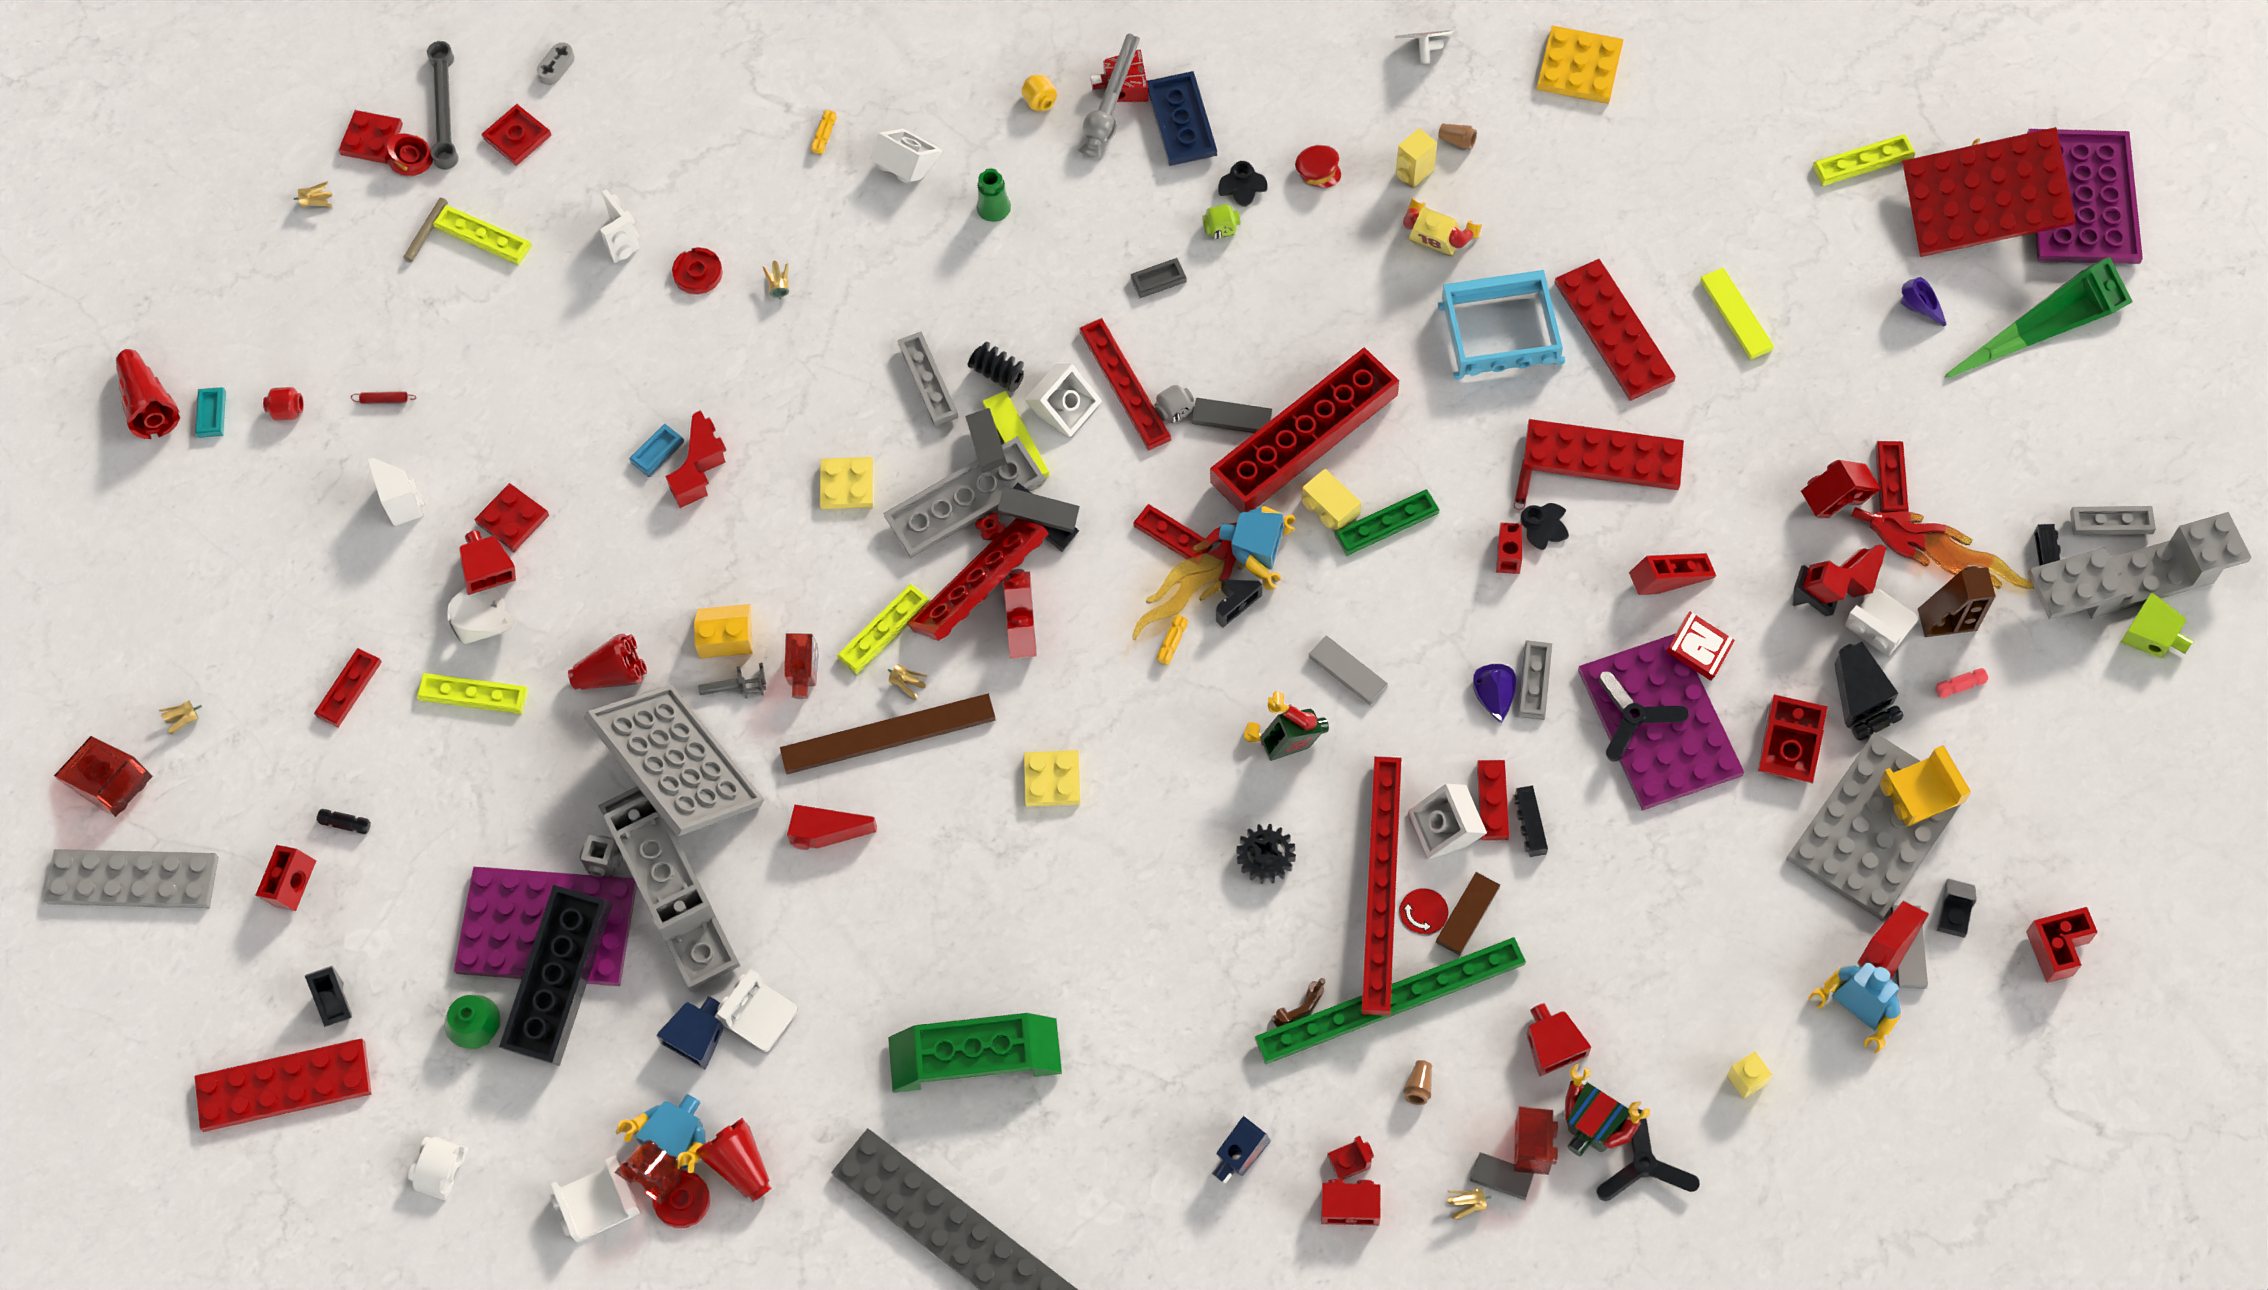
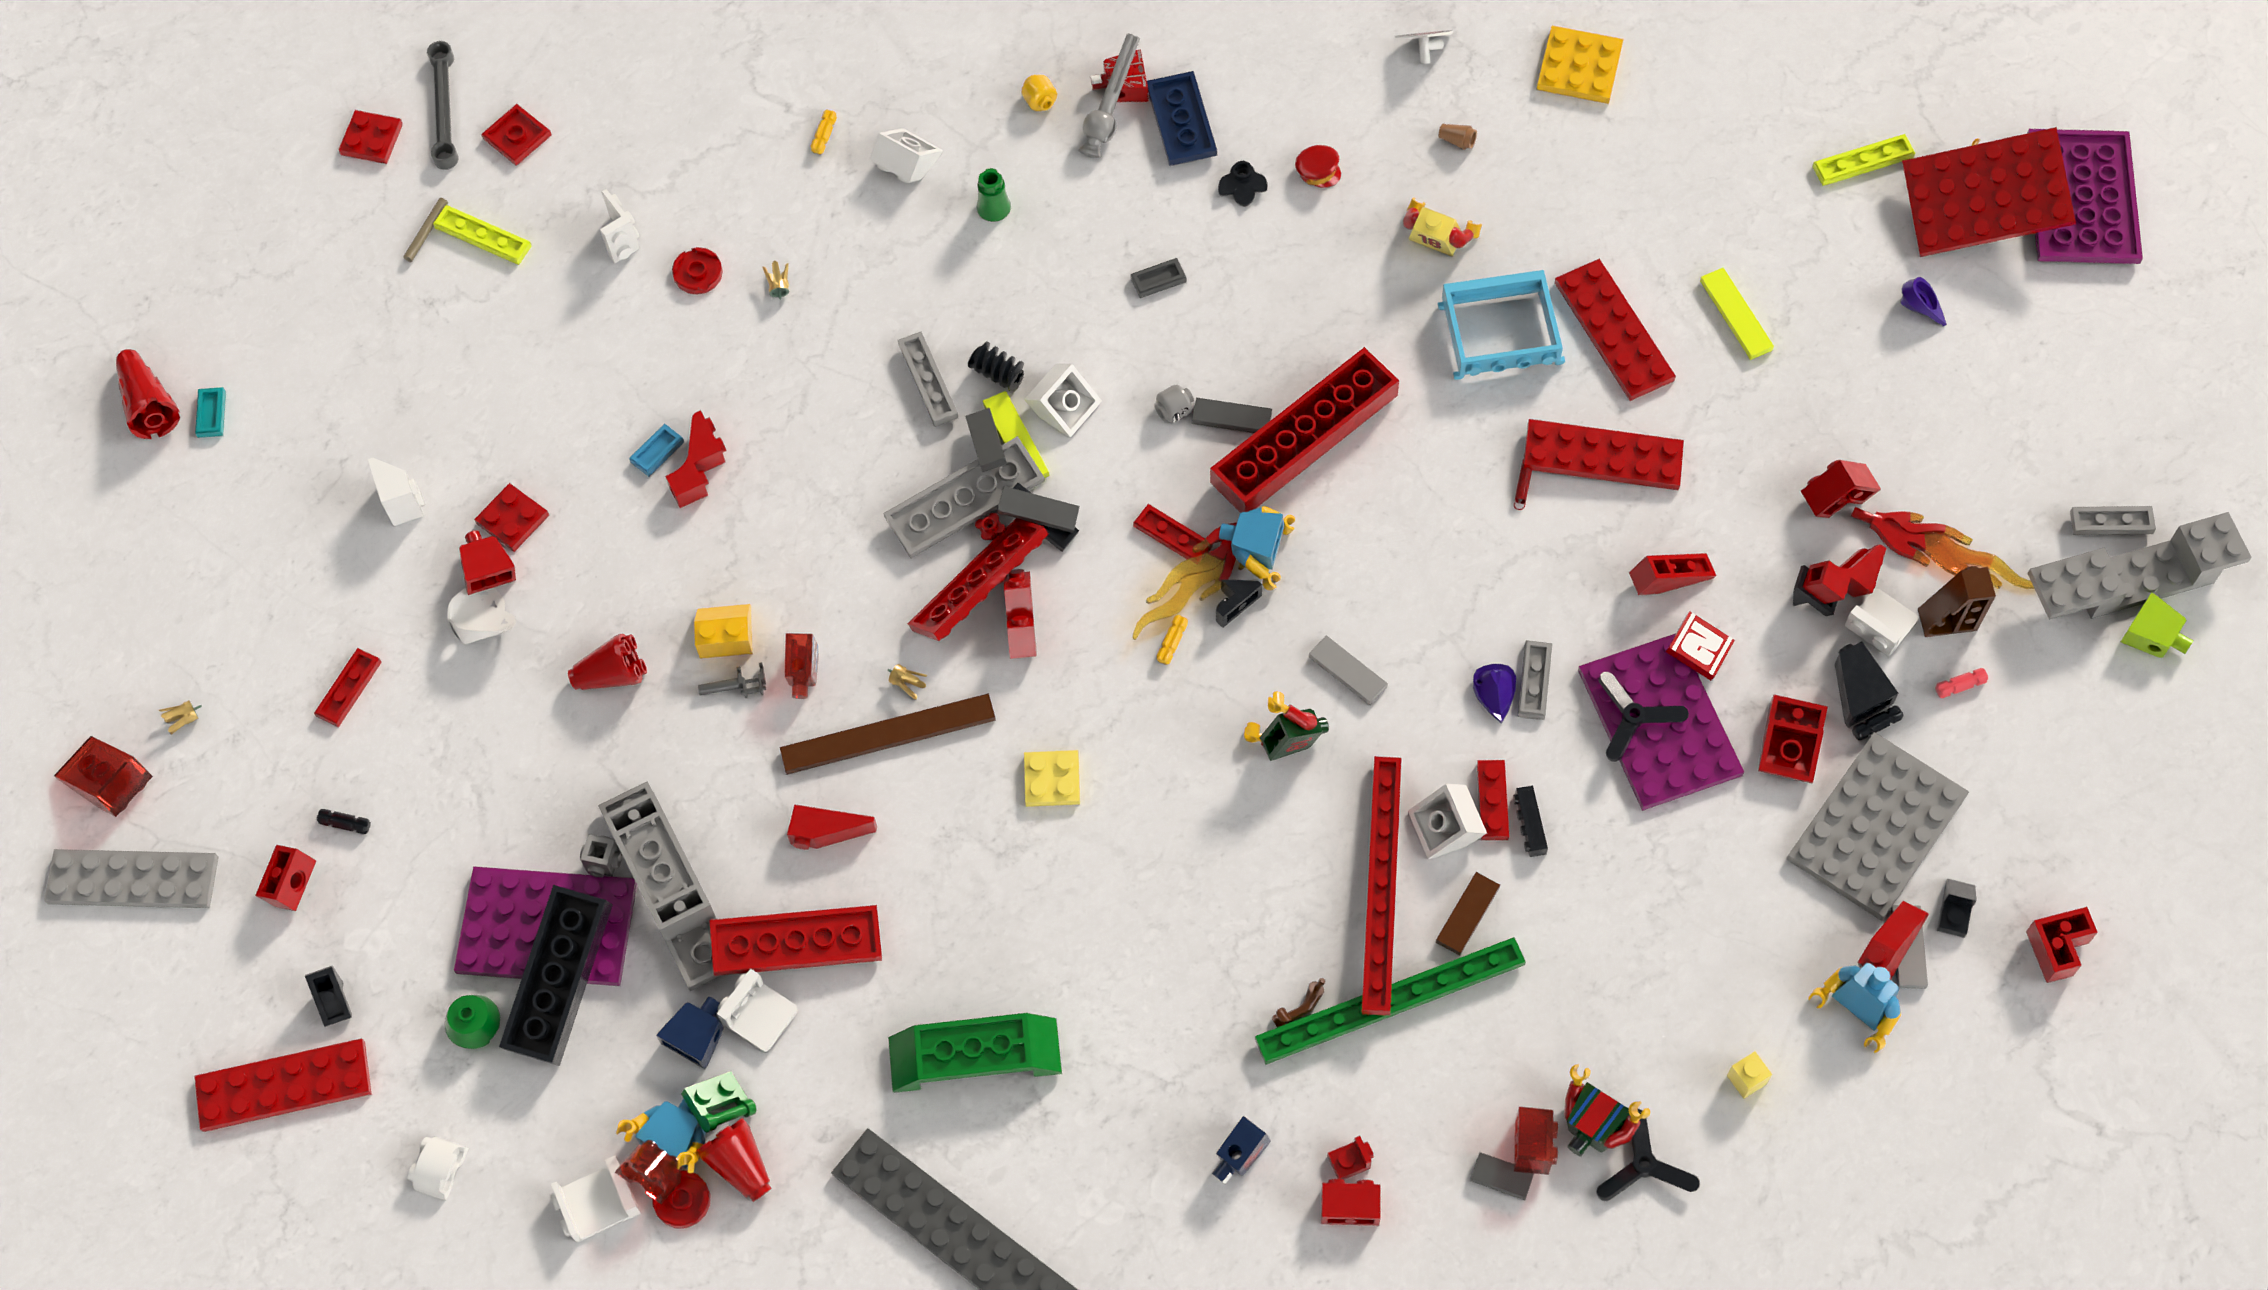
(283, 403): red head -> none
(313, 196): pearl gold piece -> none
(383, 397): red piece -> none
(408, 154): red piece -> none
(472, 693): neon yellow tile -> none
(554, 62): light grey beam -> none
(674, 759): light grey plate -> none
(715, 1094): none -> plate
(795, 940): none -> red plate
(846, 483): light yellow plate -> none
(883, 629): neon yellow tile -> none
(1125, 384): red tile -> none
(1221, 221): lime head -> none
(1261, 842): black gear -> none
(1330, 500): light yellow brick -> none
(1386, 522): green tile -> none
(1416, 158): light yellow brick -> none
(1419, 1083): medium nougat cone -> none
(1424, 911): red sticker -> none
(1475, 1198): pearl gold piece -> none
(1509, 548): red leg -> none
(1548, 524): black plate -> none
(1555, 1040): red torso -> none
(1891, 476): red tile -> none
(1925, 787): yellow panel -> none
(2046, 543): black piece -> none
(2080, 300): green plate -> none

